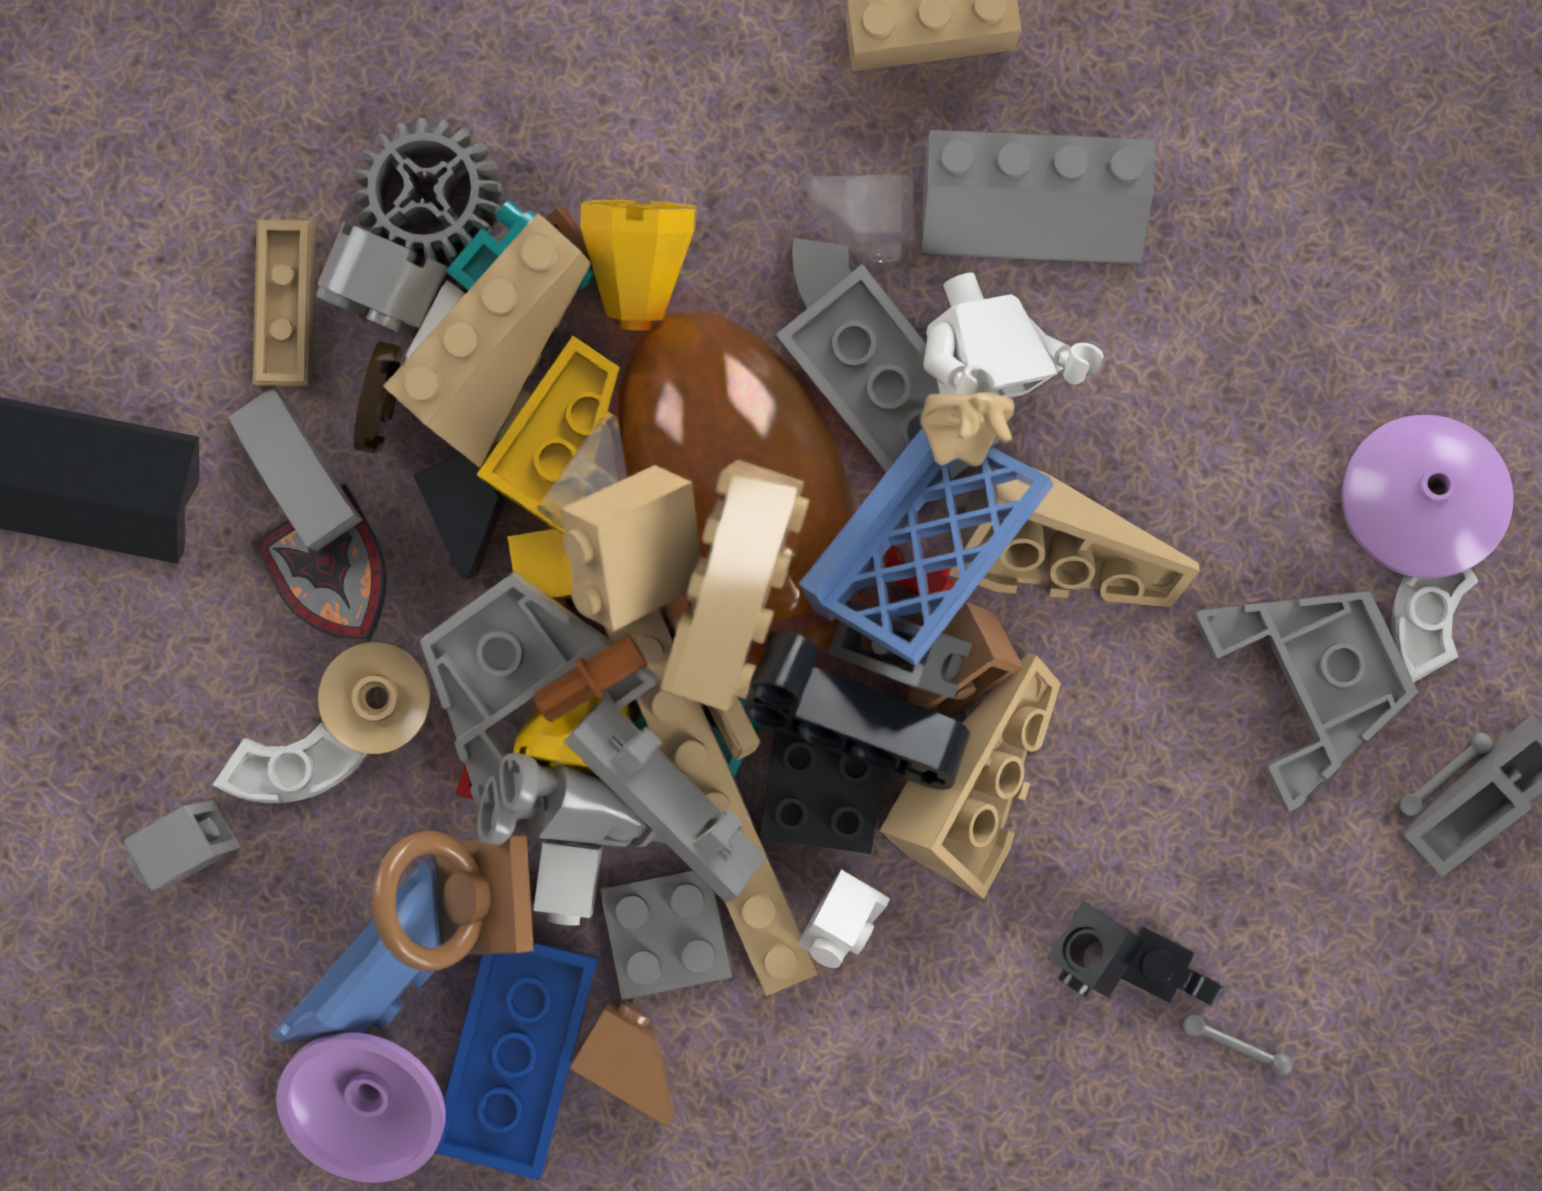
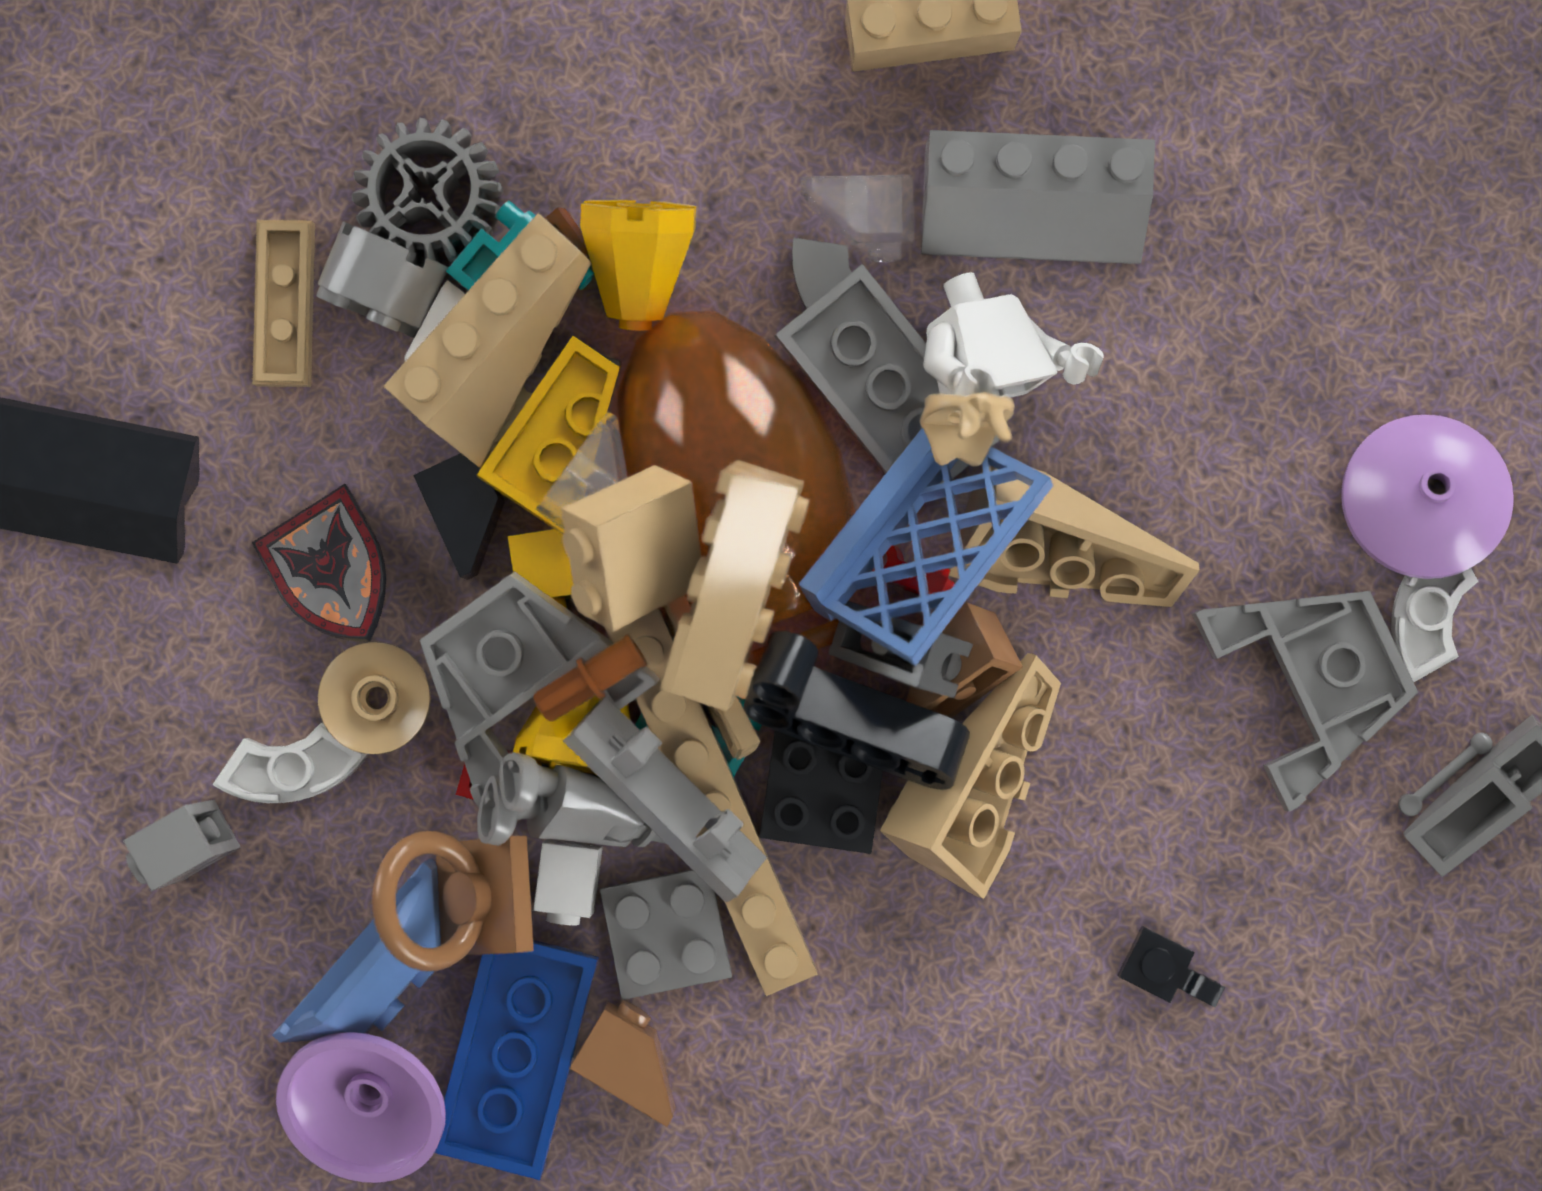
(294, 470): light grey slope -> none
(375, 401): dark brown tile -> none
(842, 920): white brick -> none
(1118, 951): black brick -> none
(1195, 1026): light grey hinge -> none

